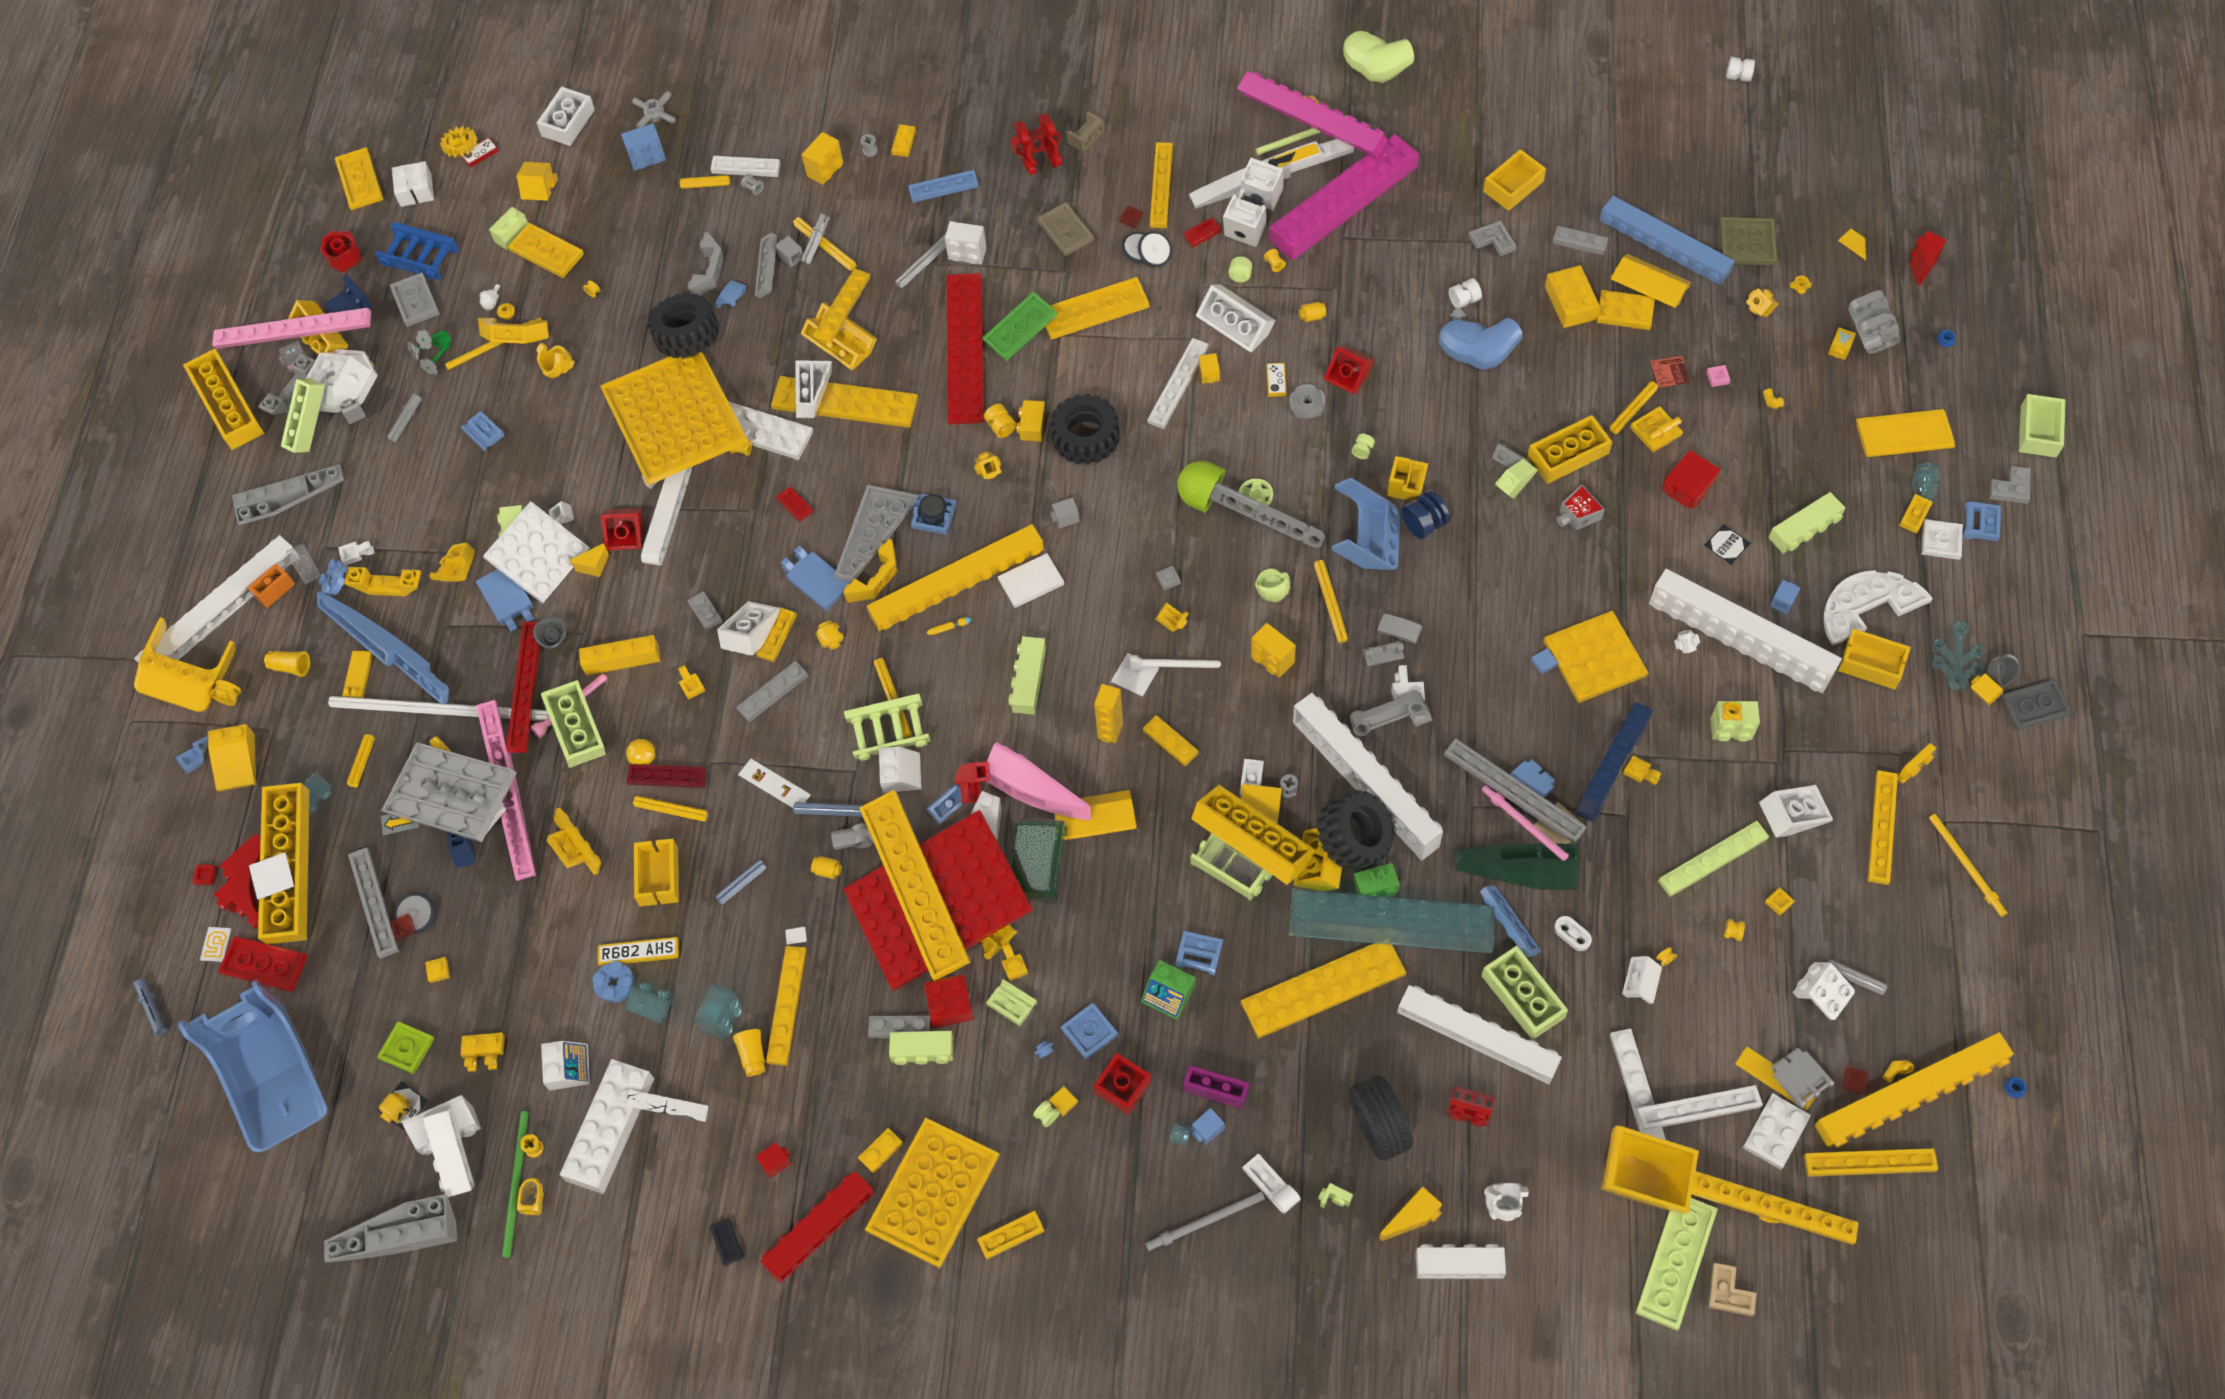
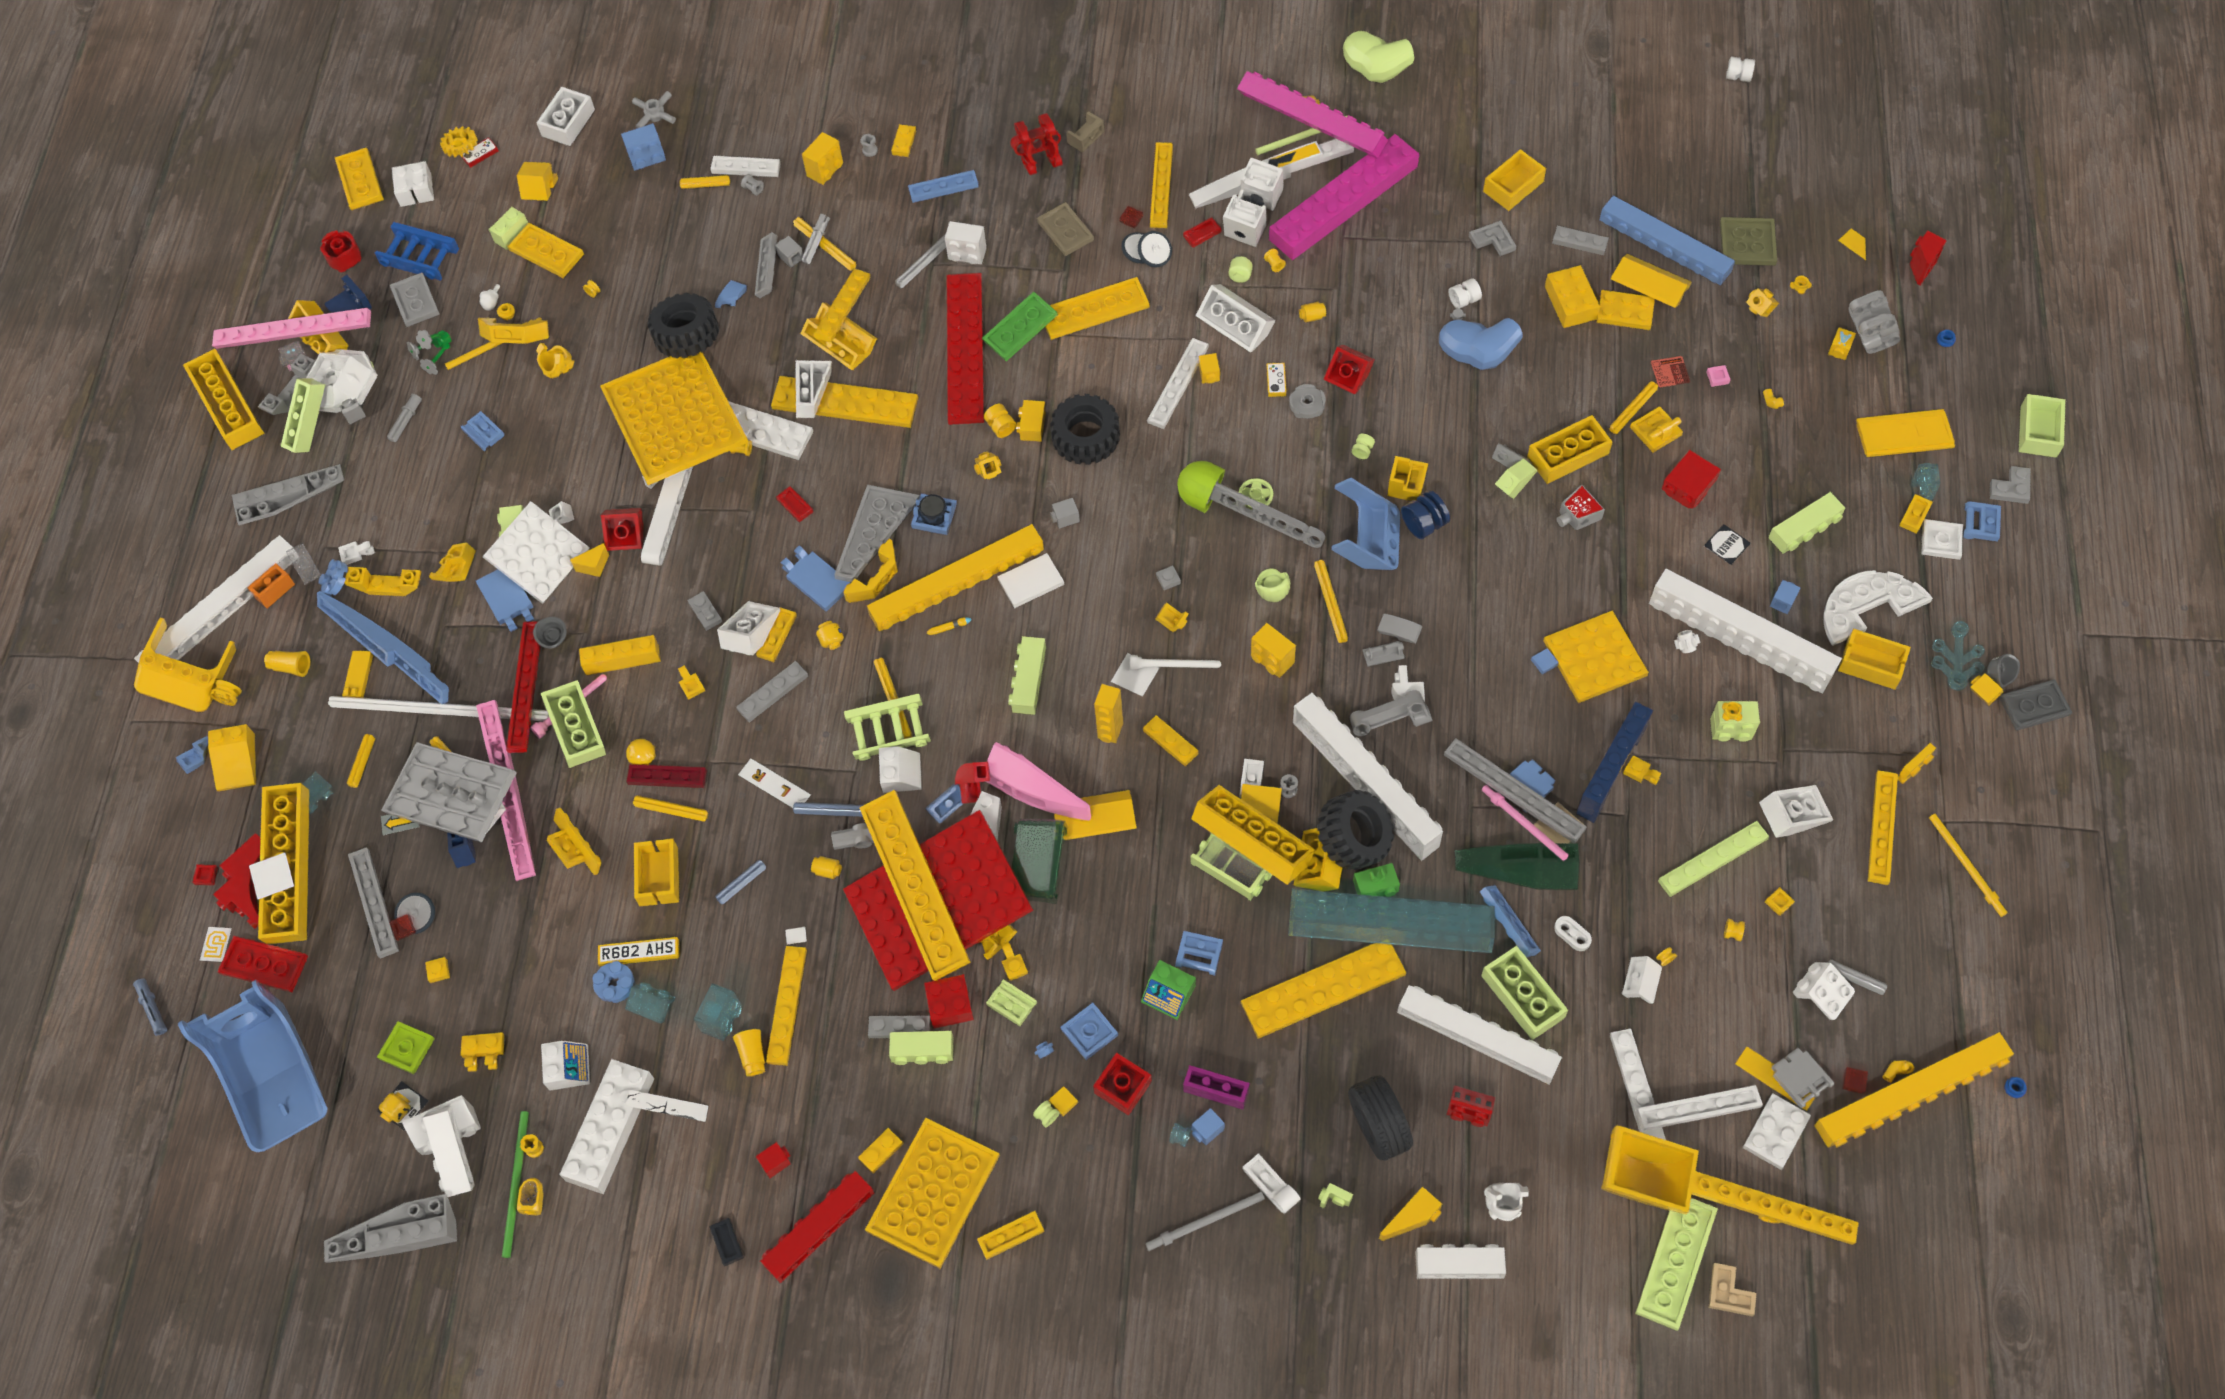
(703, 283): light grey slope -> none
(1870, 1162): yellow plate -> none

